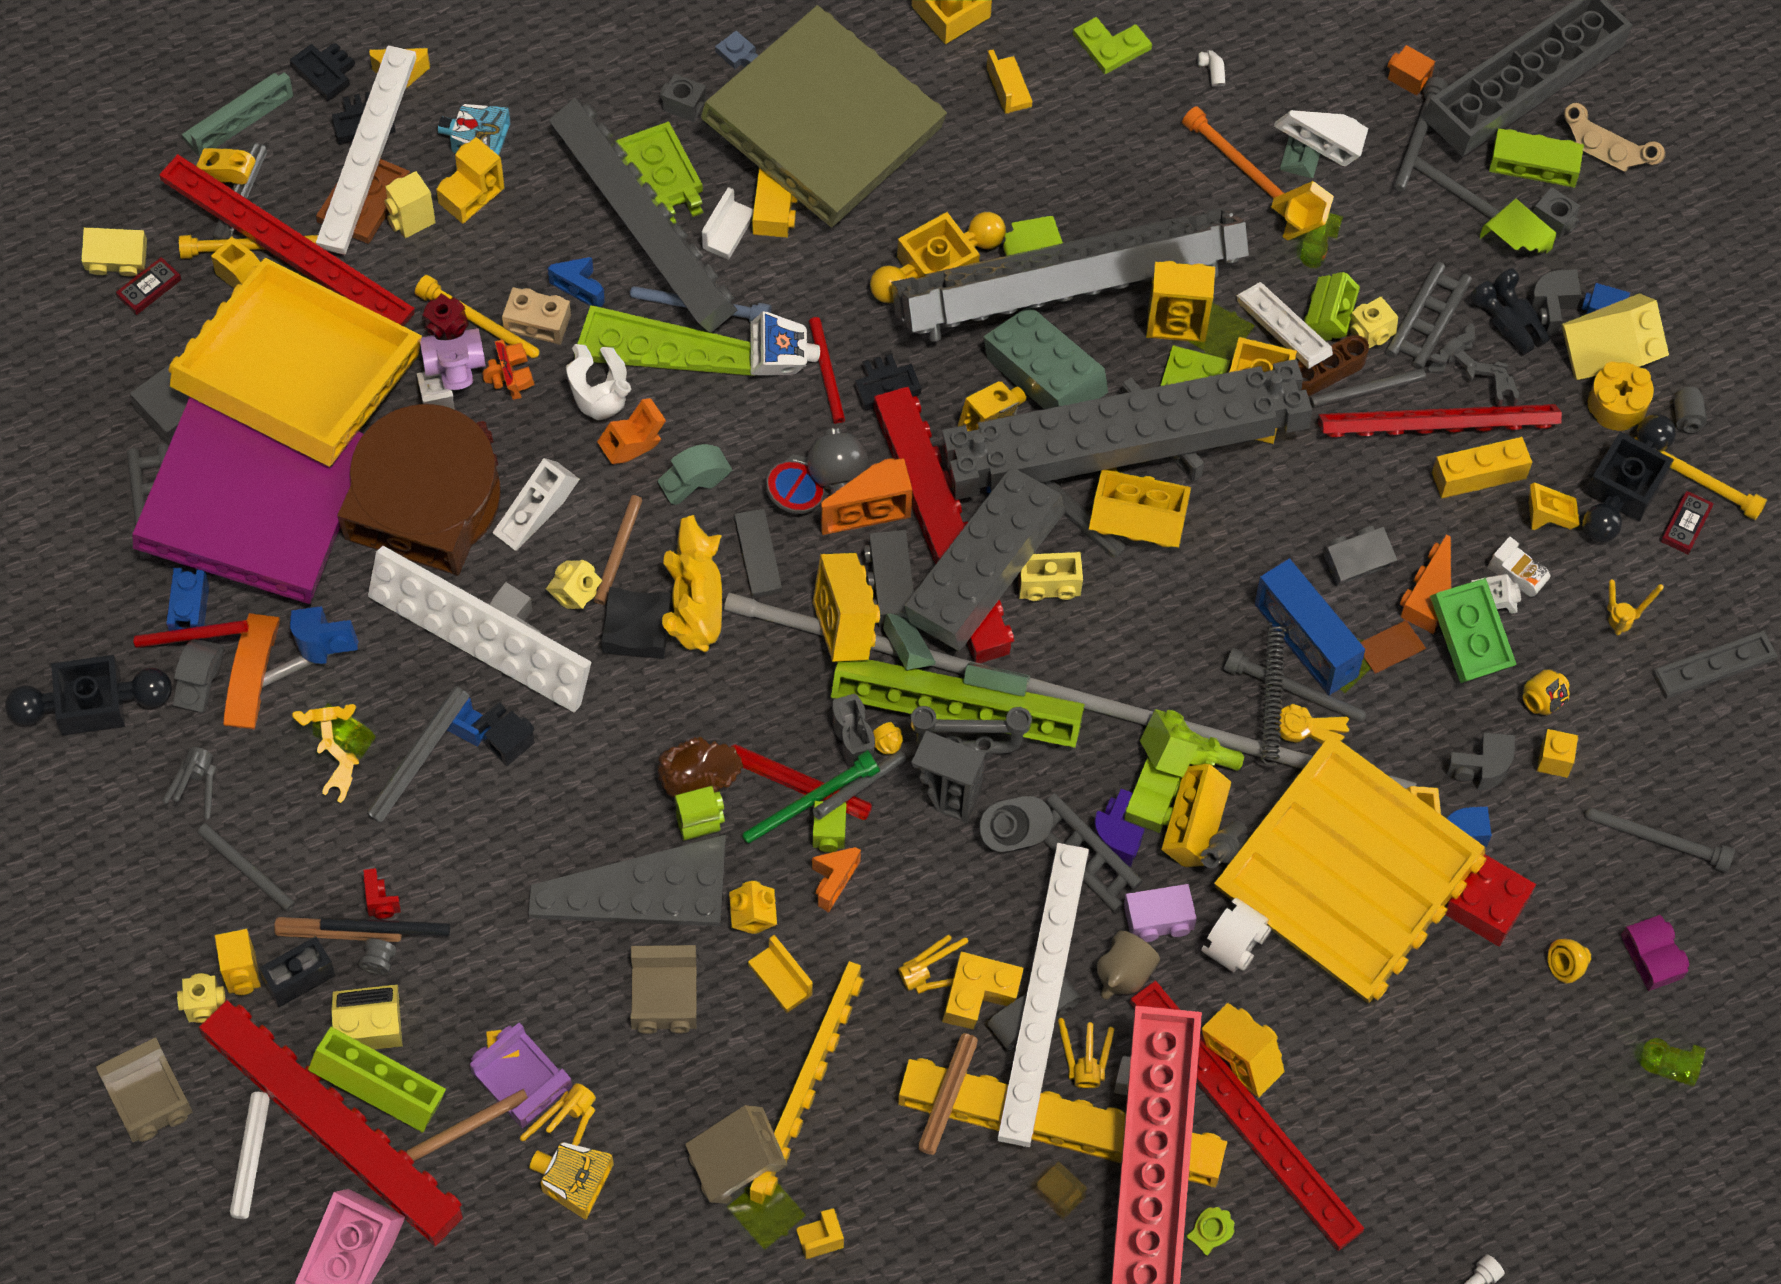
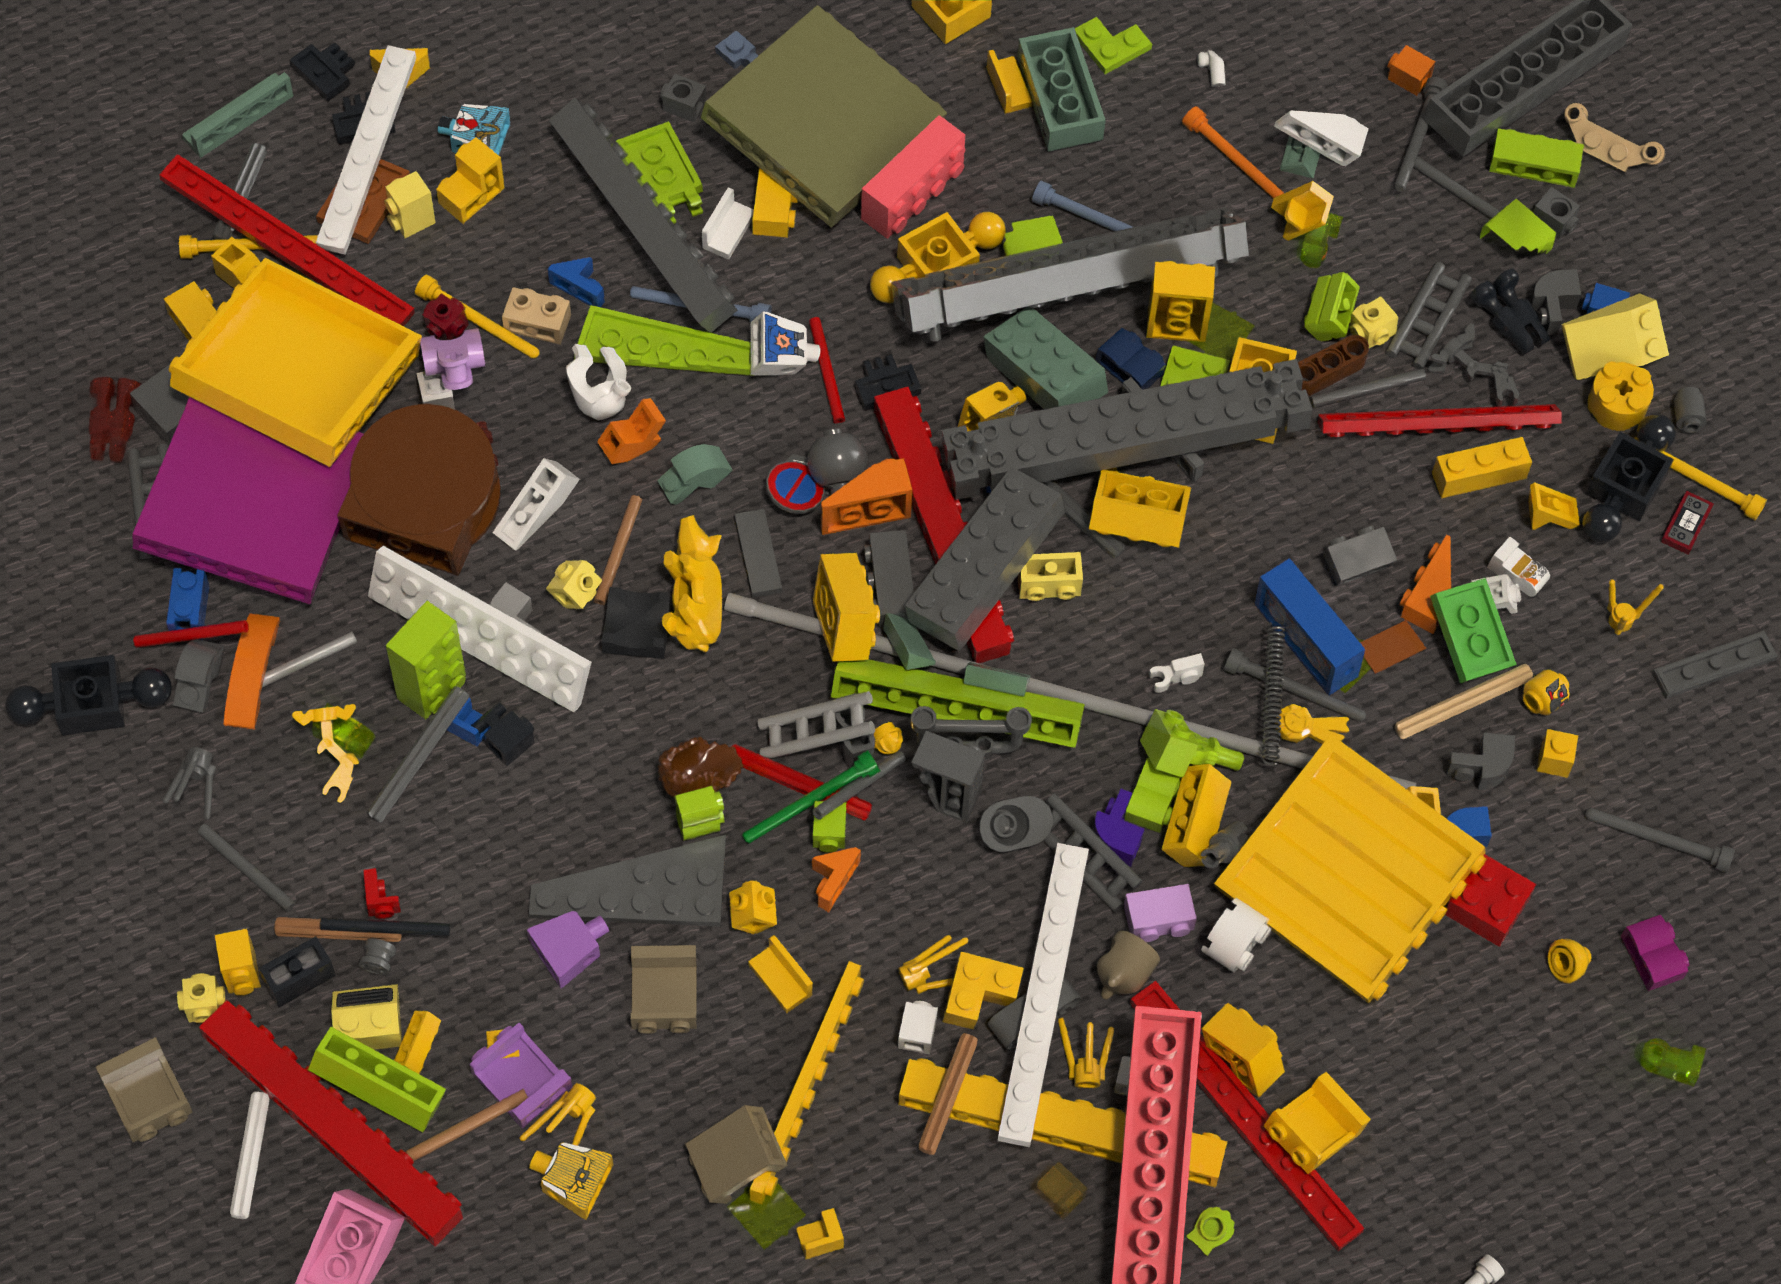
(114, 251): light yellow brick -> none
(114, 425): none -> clear red piece
(148, 286): tile -> none
(190, 309): none -> yellow brick
(227, 164): yellow leg -> none
(318, 637): blue brick -> none
(417, 1040): none -> yellow piece
(426, 660): none -> lime brick
(515, 380): orange hips -> none
(567, 944): none -> medium lavender torso
(830, 735): none -> light grey bar
(913, 177): none -> coral brick
(917, 1027): none -> white brick
(1047, 195): none -> sand blue piece
(1061, 89): none -> sand green brick
(1127, 358): none -> dark blue brick
(1181, 670): none -> white plate
(1284, 324): white tile -> none
(1317, 1123): none -> yellow panel
(1463, 701): none -> tan axle

